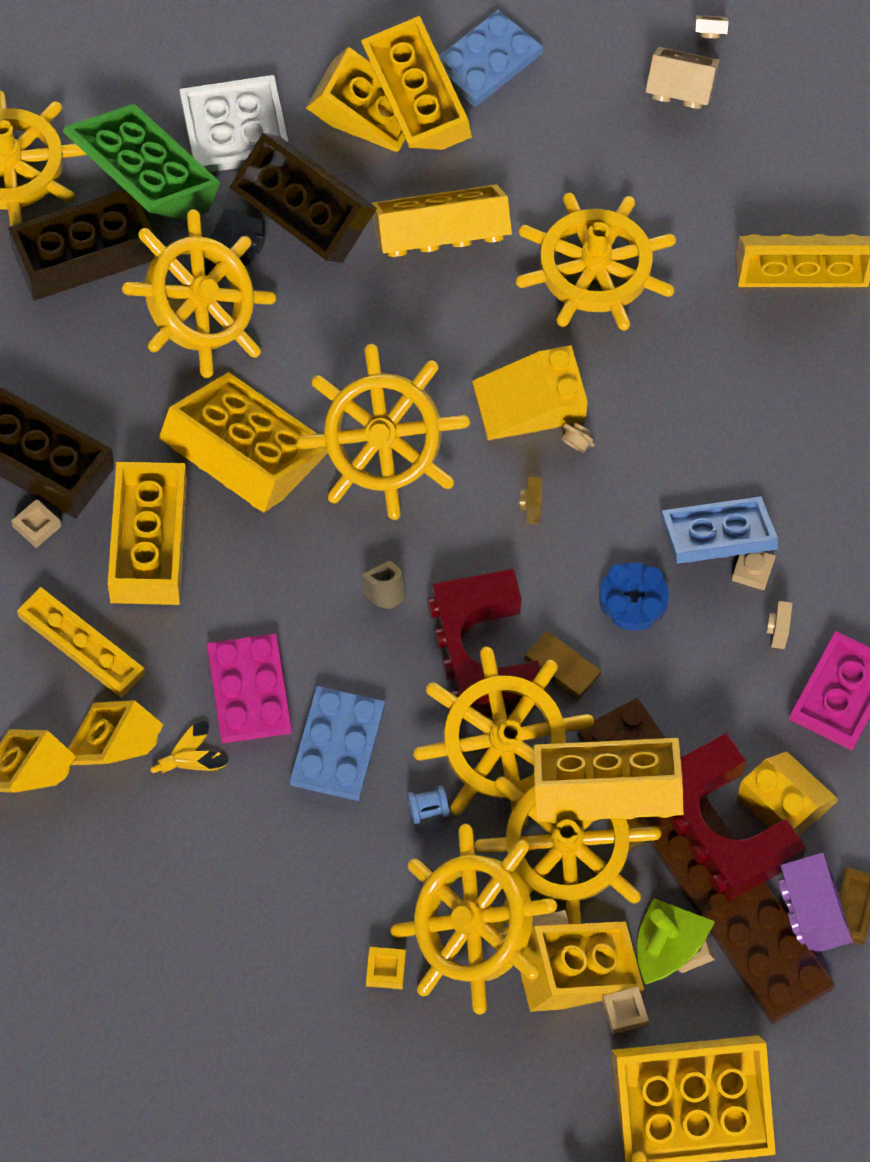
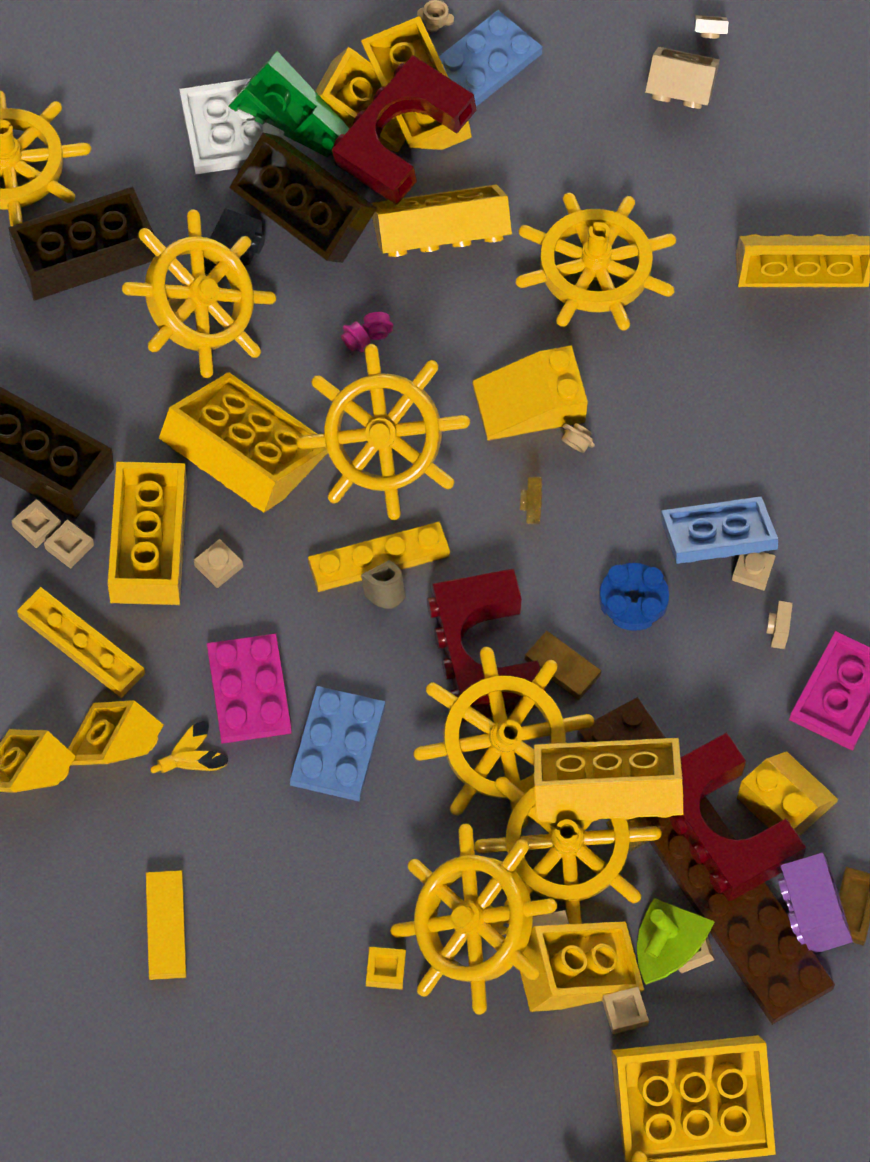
(68, 544): none -> tan plate
(146, 162): bright green slope -> none
(165, 925): none -> yellow tile
(218, 563): none -> tan plate
(289, 103): none -> green wedge
(355, 337): none -> dark pink plate
(377, 325): none -> dark pink plate
(402, 548): none -> yellow plate
(412, 89): none -> dark red arch
(428, 804): medium blue bush -> none
(438, 9): none -> tan plate

